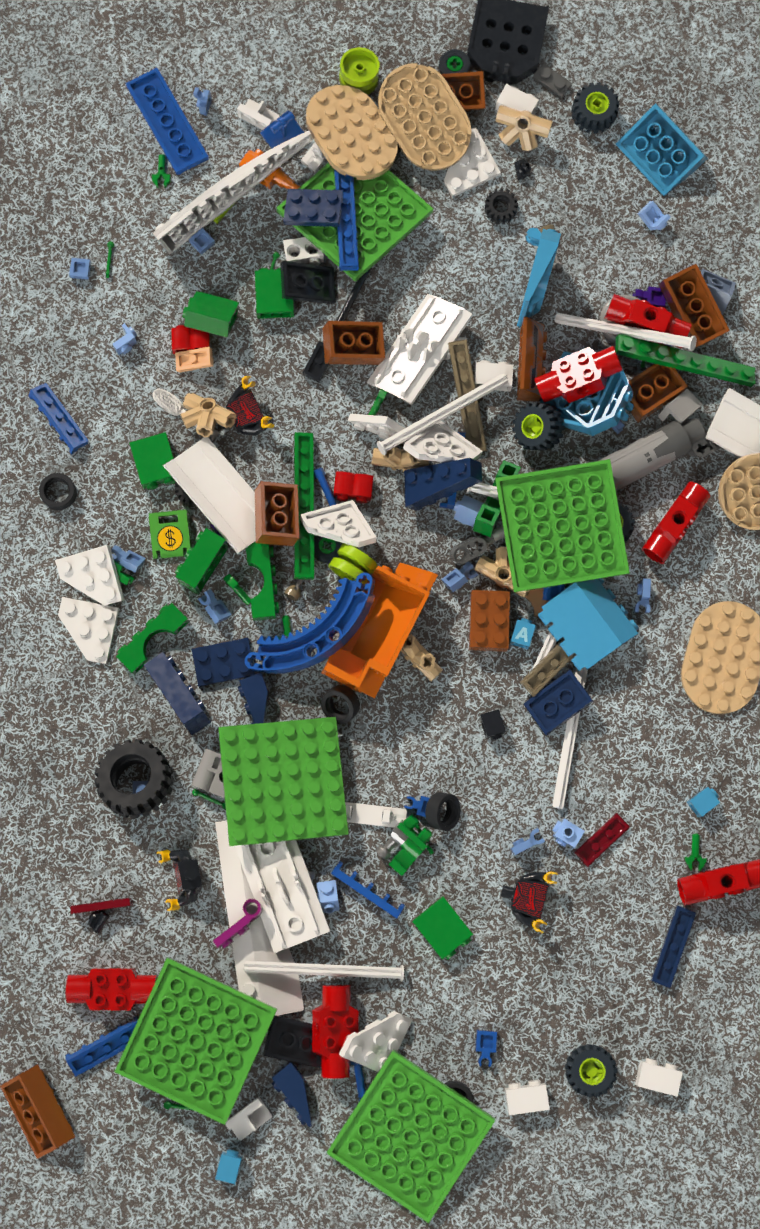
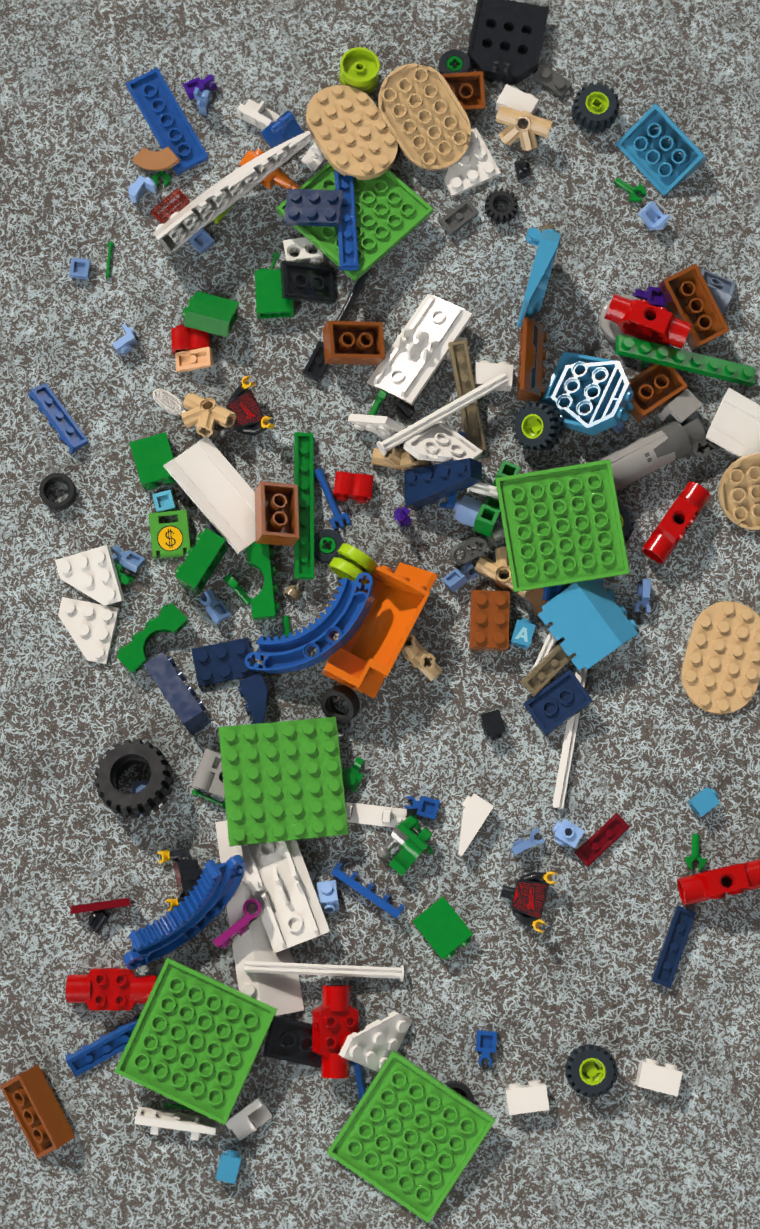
(137, 189): none -> light blue bracket
(156, 161): none -> medium nougat tile
(164, 202): none -> clear red tile
(164, 501): none -> medium azure plate
(175, 1120): none -> white hinge
(190, 917): none -> blue gear
(201, 84): none -> dark purple plate
(292, 1085): dark blue slope -> none
(340, 523): white plate -> none
(351, 777): none -> green plate
(402, 518): none -> dark purple plate
(404, 410): none -> black plate
(452, 811): black tyre -> none
(458, 217): none -> dark grey plate
(473, 817): none -> white slope
(578, 374): red brick -> none
(631, 190): none -> green bar
(634, 332): white axle -> none

